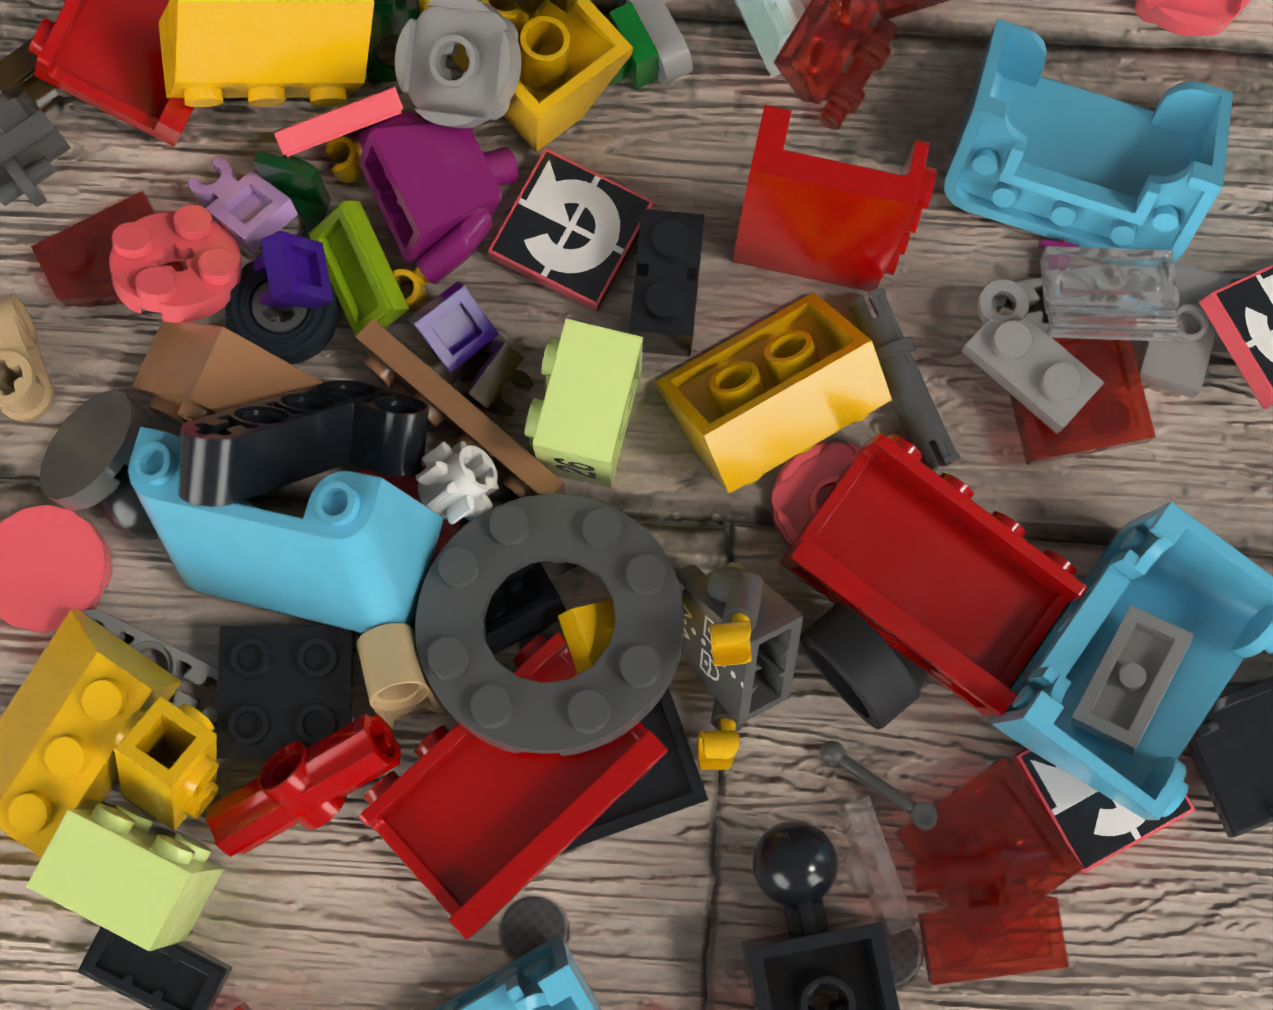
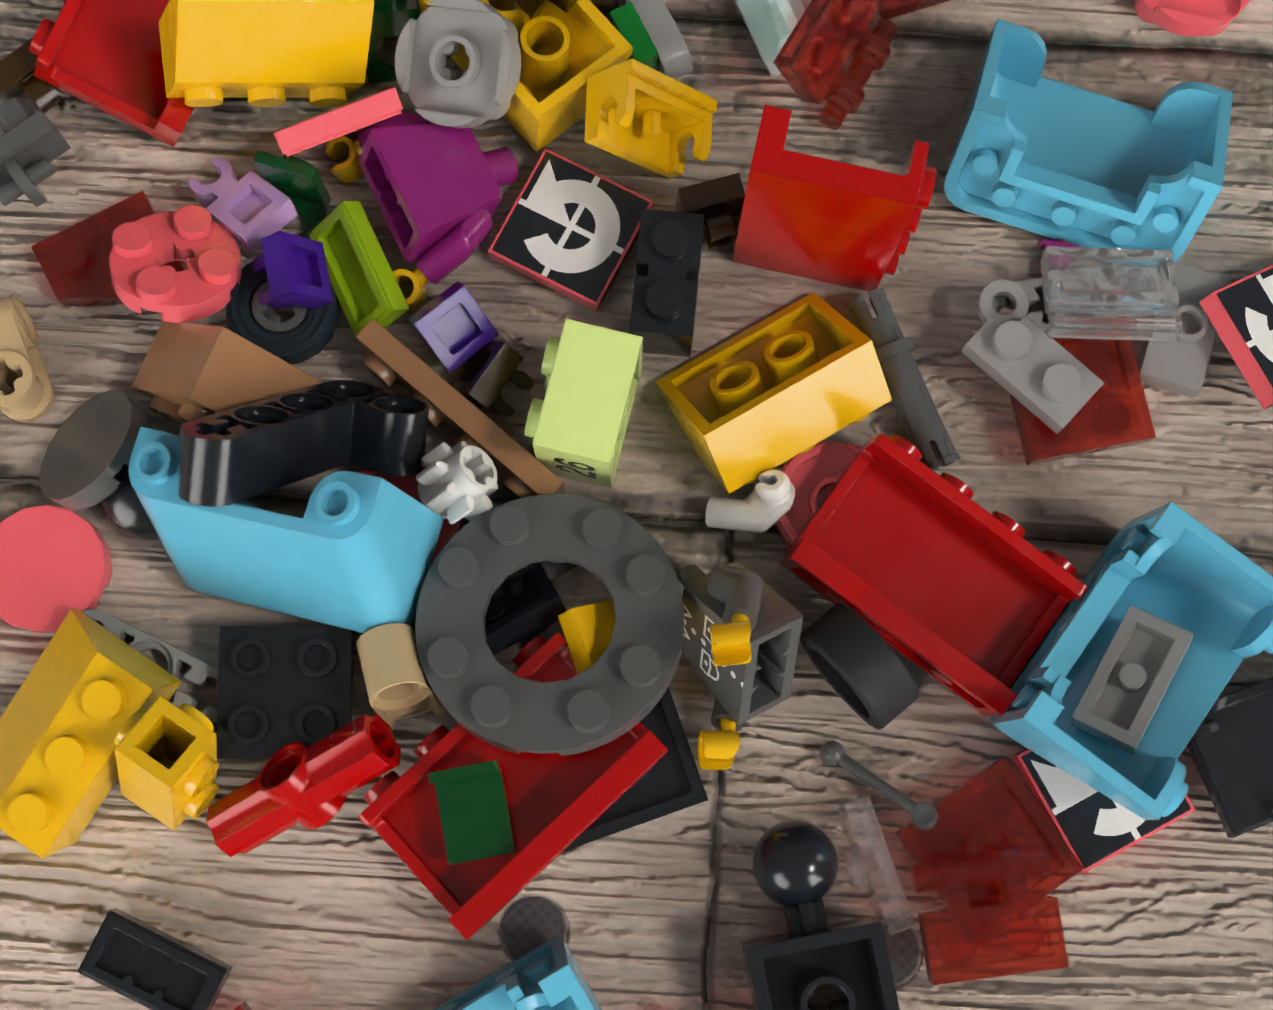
(126, 875): yellowish green brick -> none
(473, 812): none -> dark green bracket
(647, 117): none -> yellow hinge
(718, 202): none -> dark brown tile
(758, 510): none -> white arm

